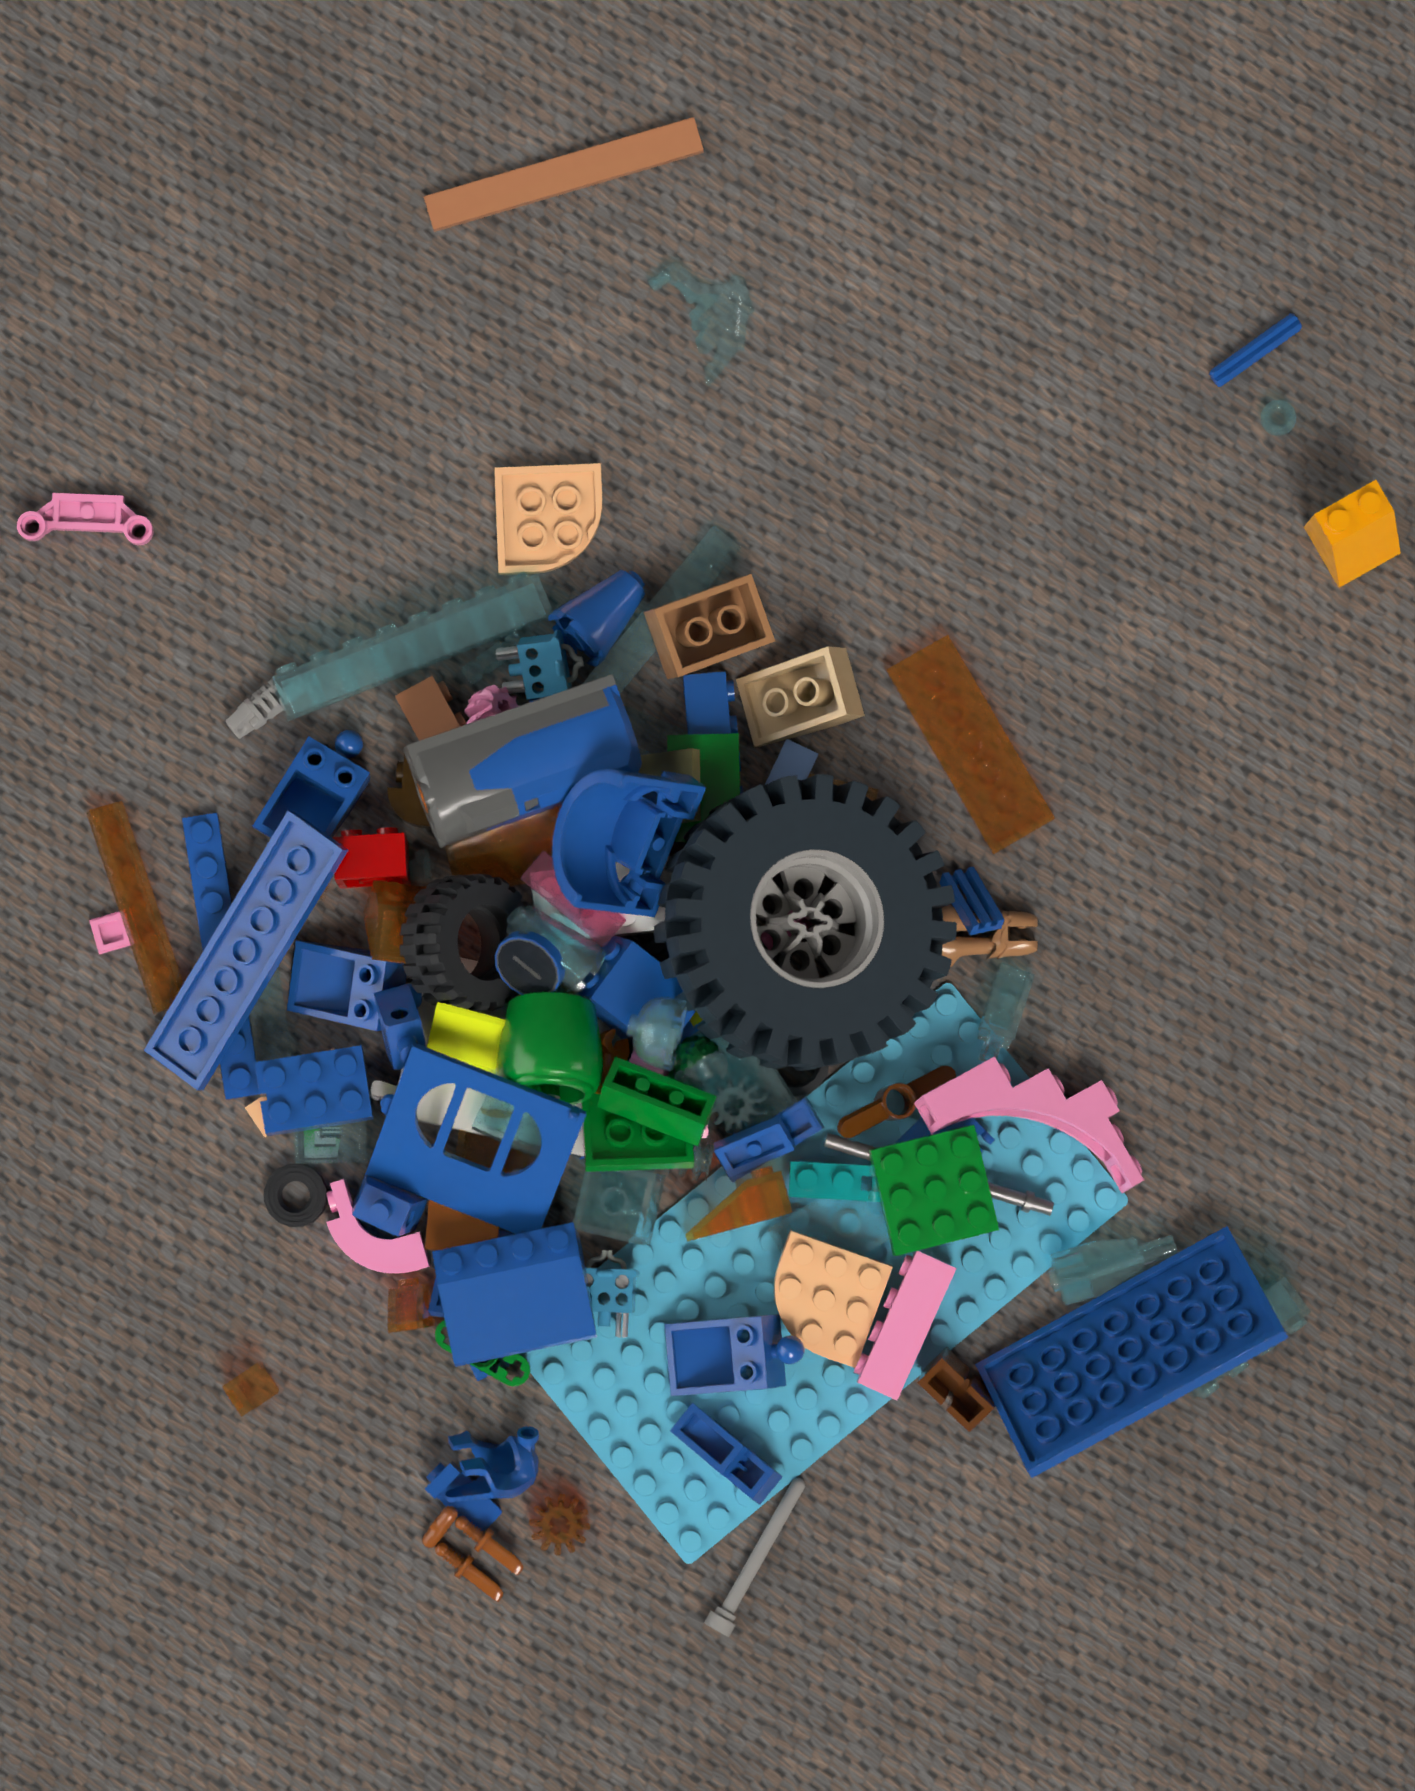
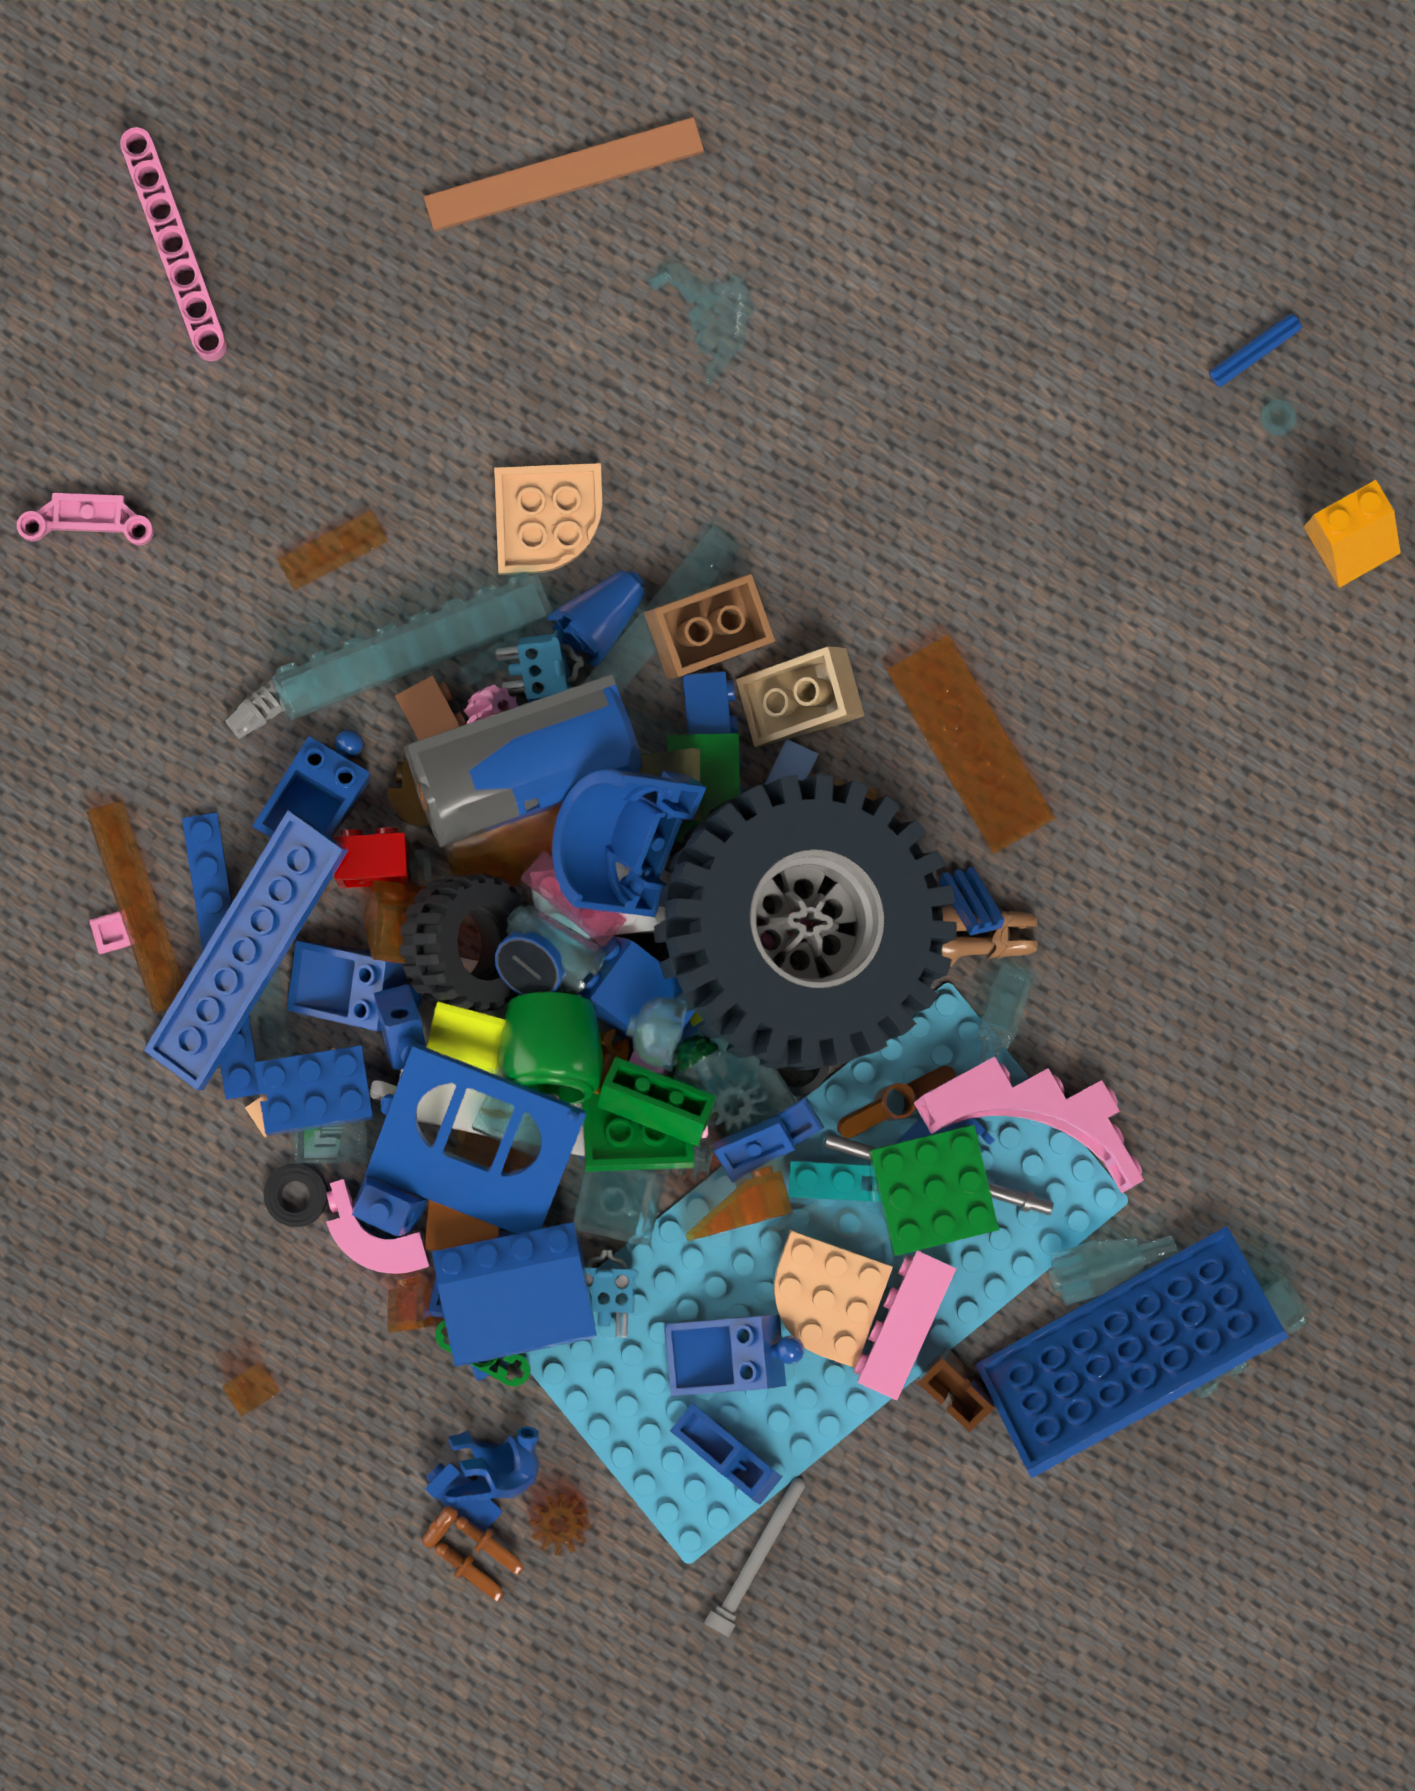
(169, 228): none -> bright pink beam
(332, 550): none -> clear orange tile

